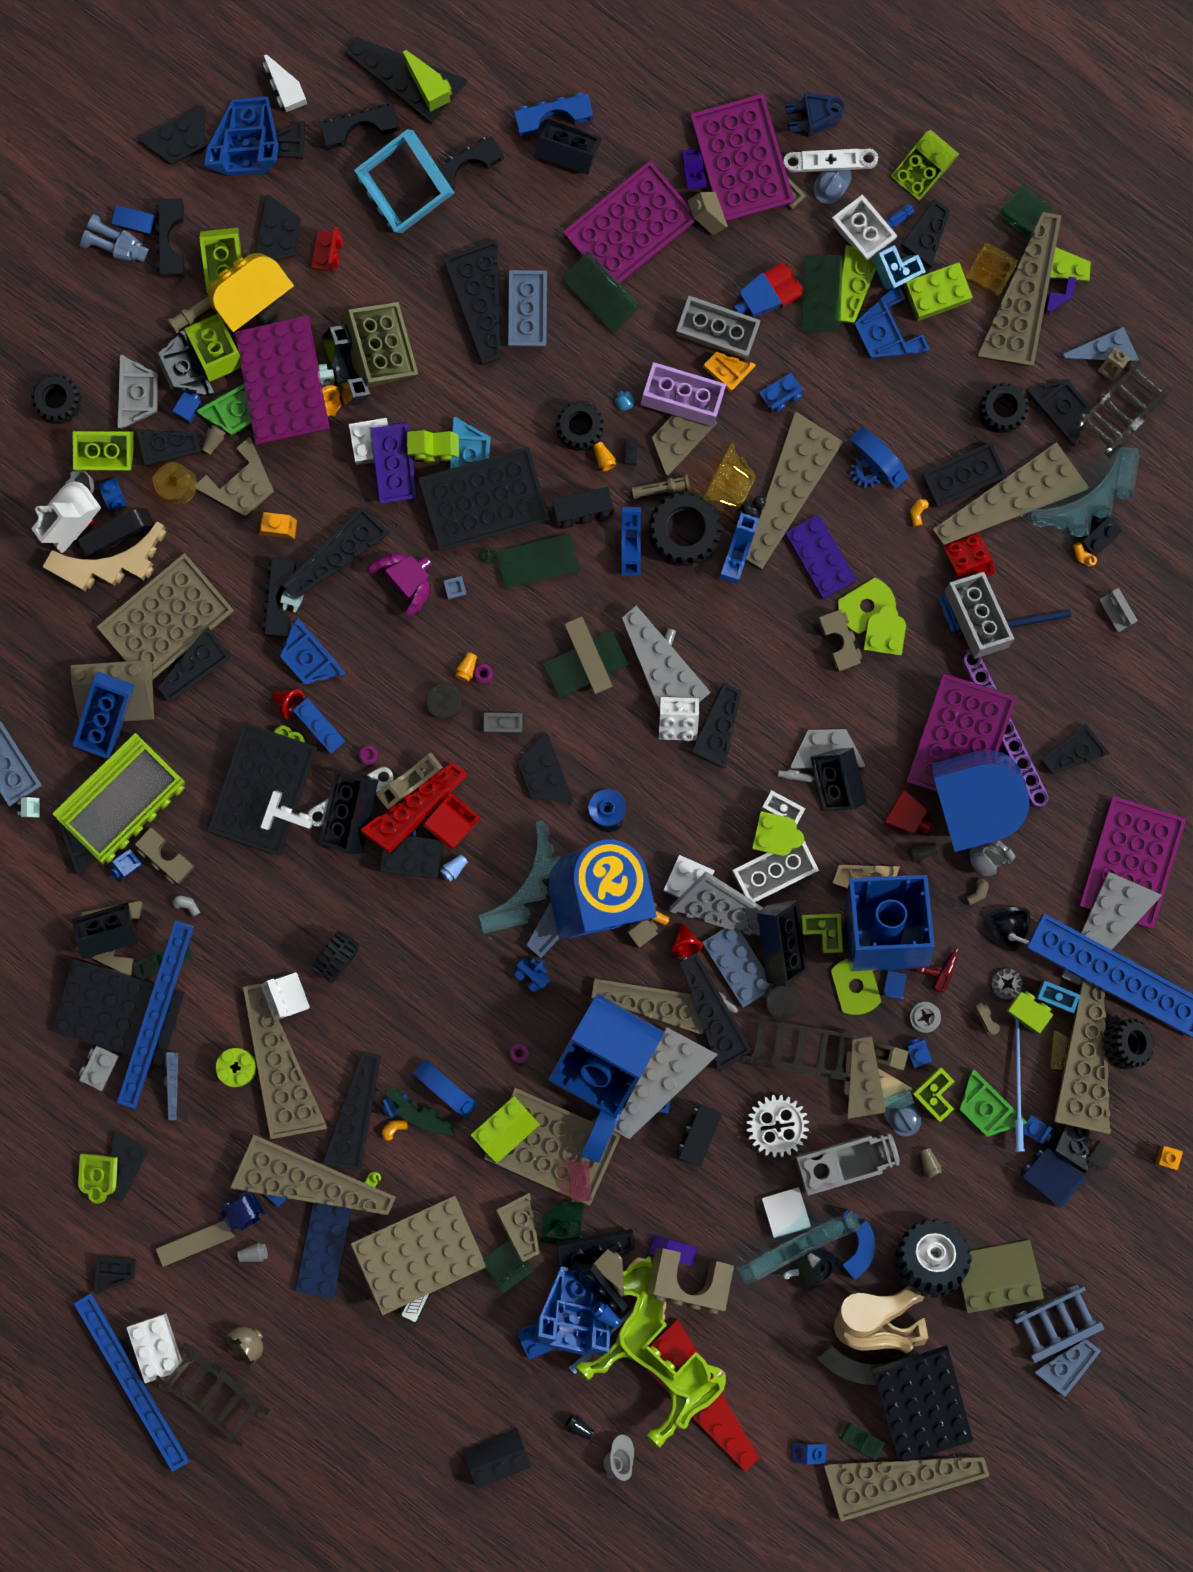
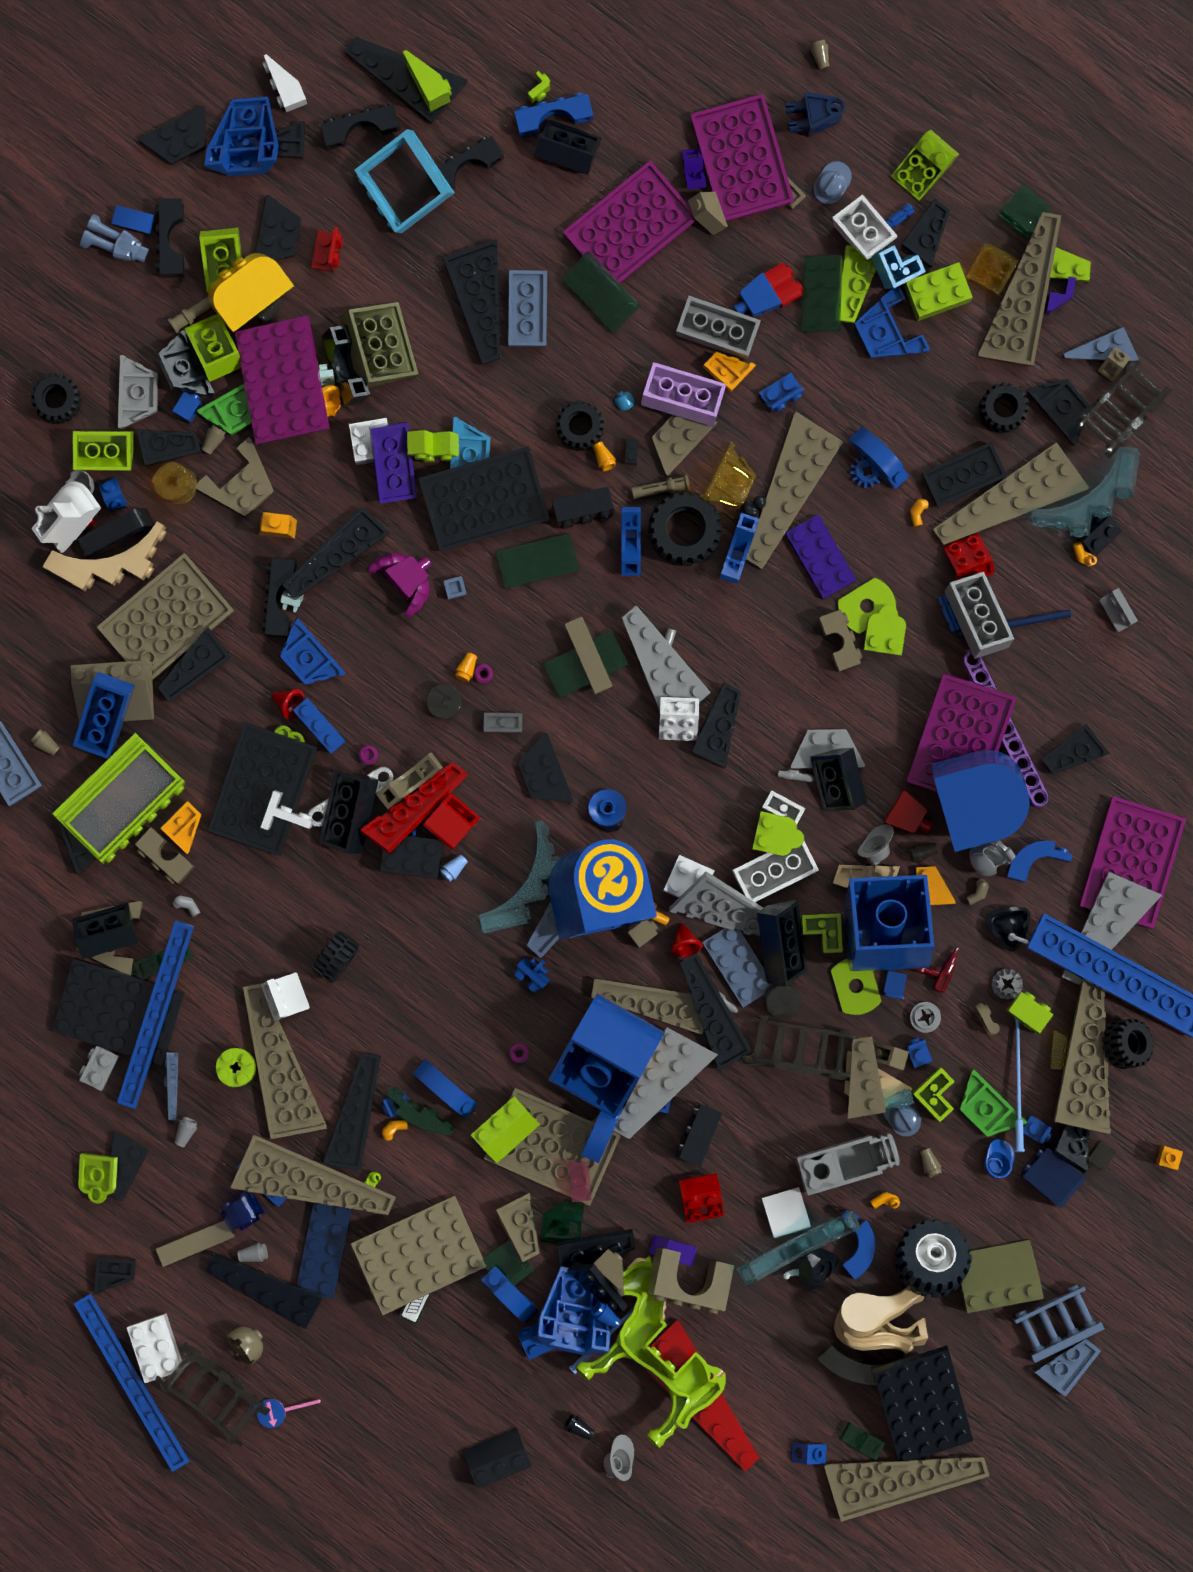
(29, 807): light aqua tile -> none
(45, 742): none -> dark tan cone
(124, 865): blue bracket -> none
(183, 826): none -> light orange wing
(185, 1131): none -> light grey cone
(277, 1412): none -> blue piece
(278, 1295): none -> black wing
(482, 555): clear green hinge -> none
(509, 1295): none -> blue arch
(539, 92): none -> lime bracket
(701, 1198): none -> red slope
(775, 1108): white gear -> none
(816, 160): white piece -> none
(820, 53): none -> dark tan cone
(876, 844): none -> light grey piece
(887, 1199): none -> light orange arm
(938, 890): none -> light orange wing
(999, 1159): none -> blue cap
(1020, 866): none -> blue arch
(1057, 996): dark azure brick -> none

